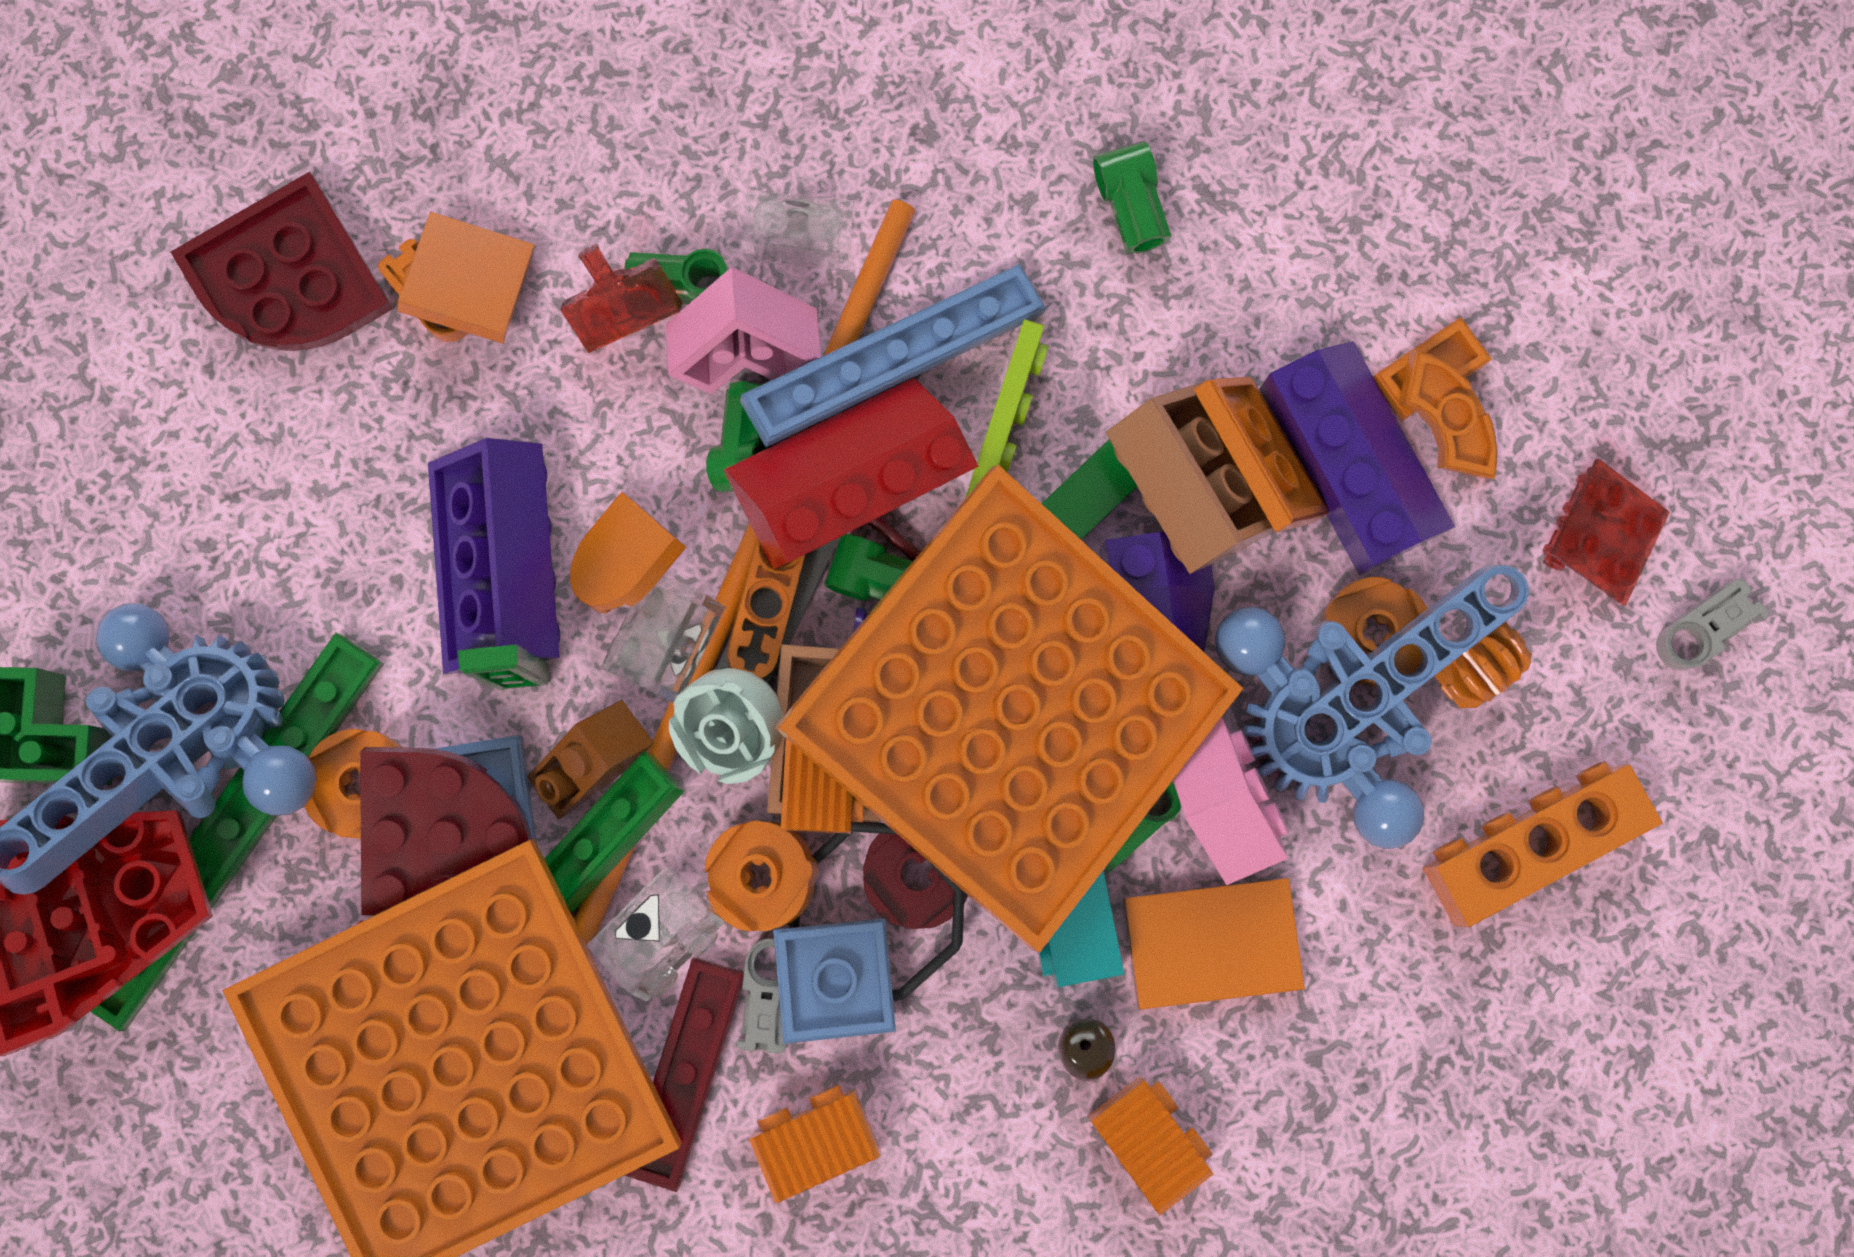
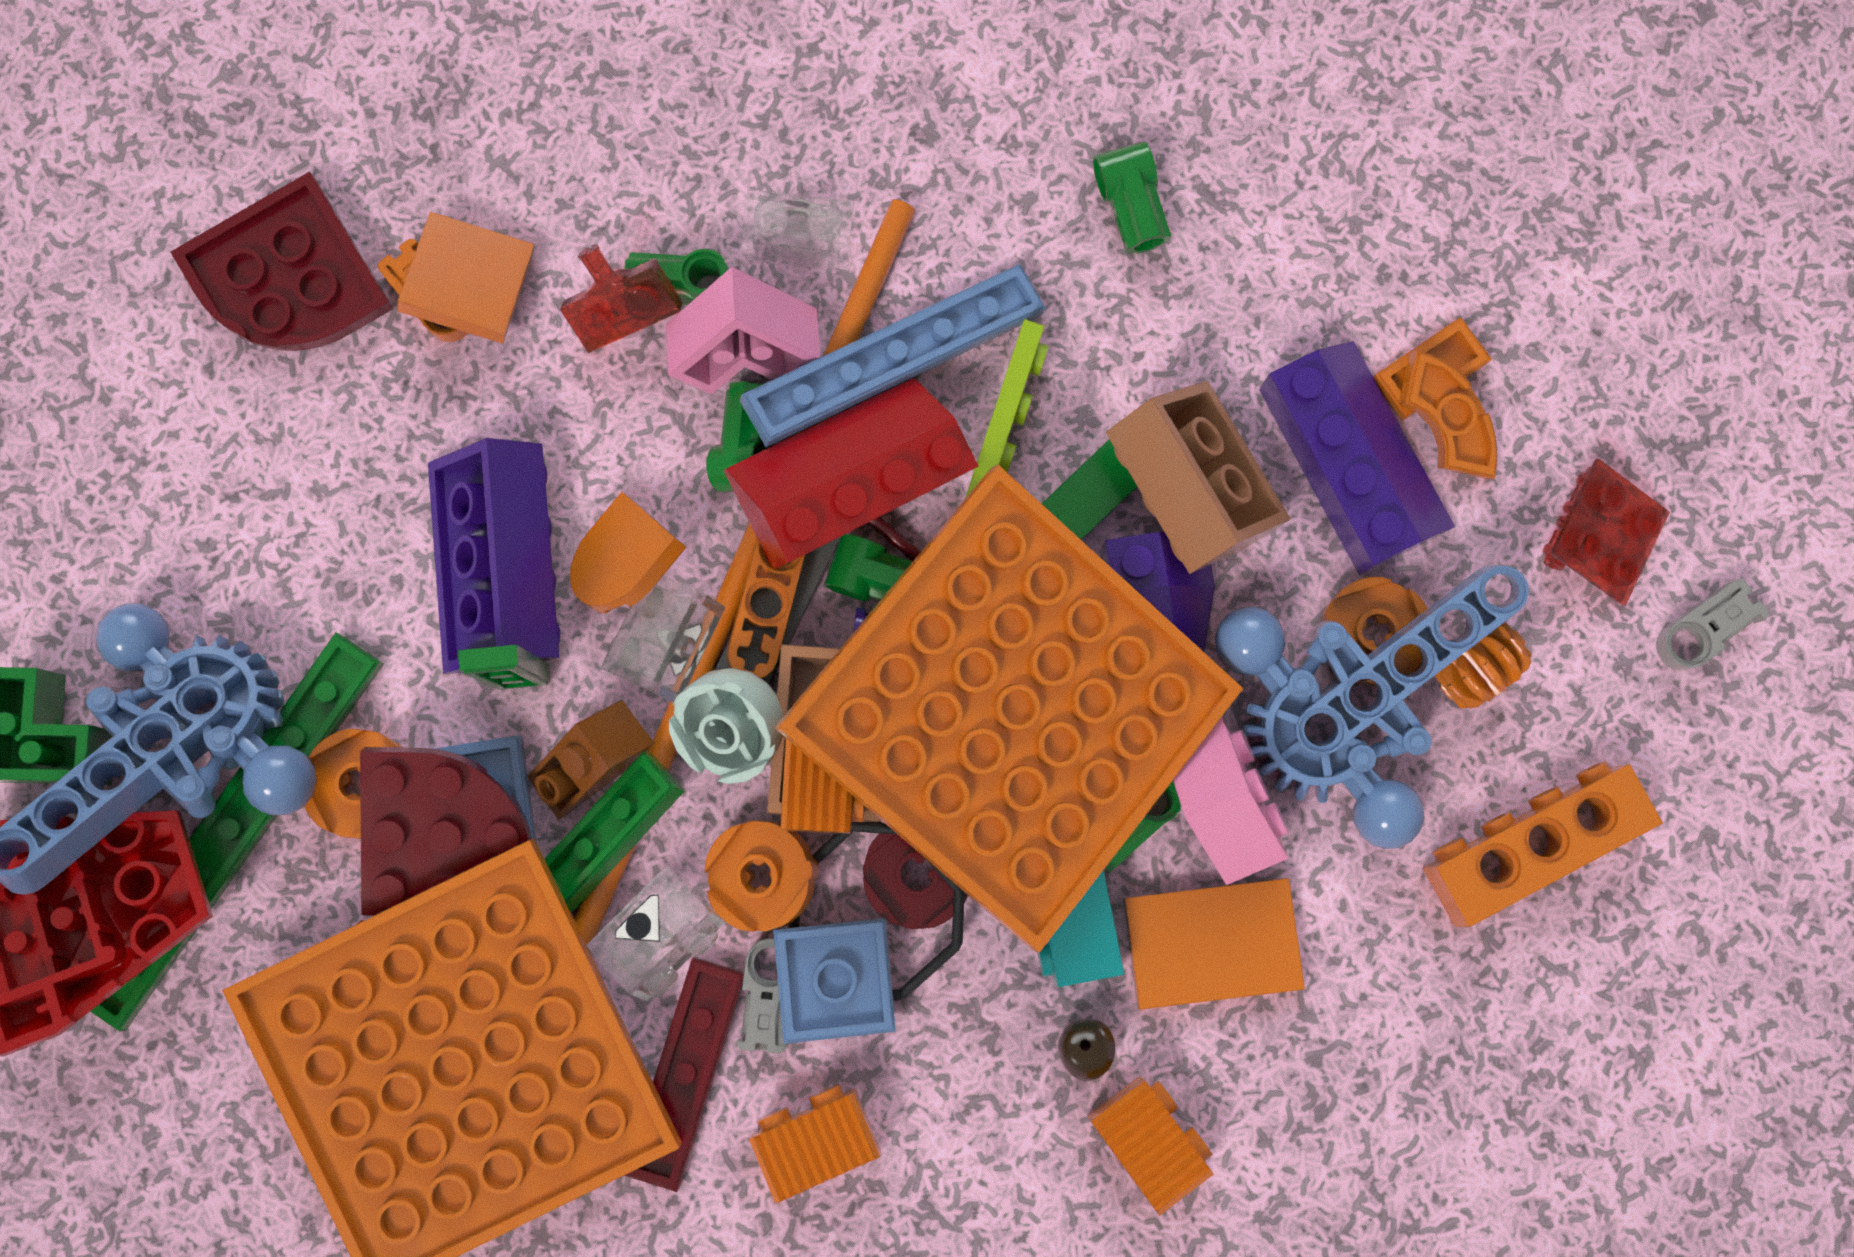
(1262, 452): orange tile -> none

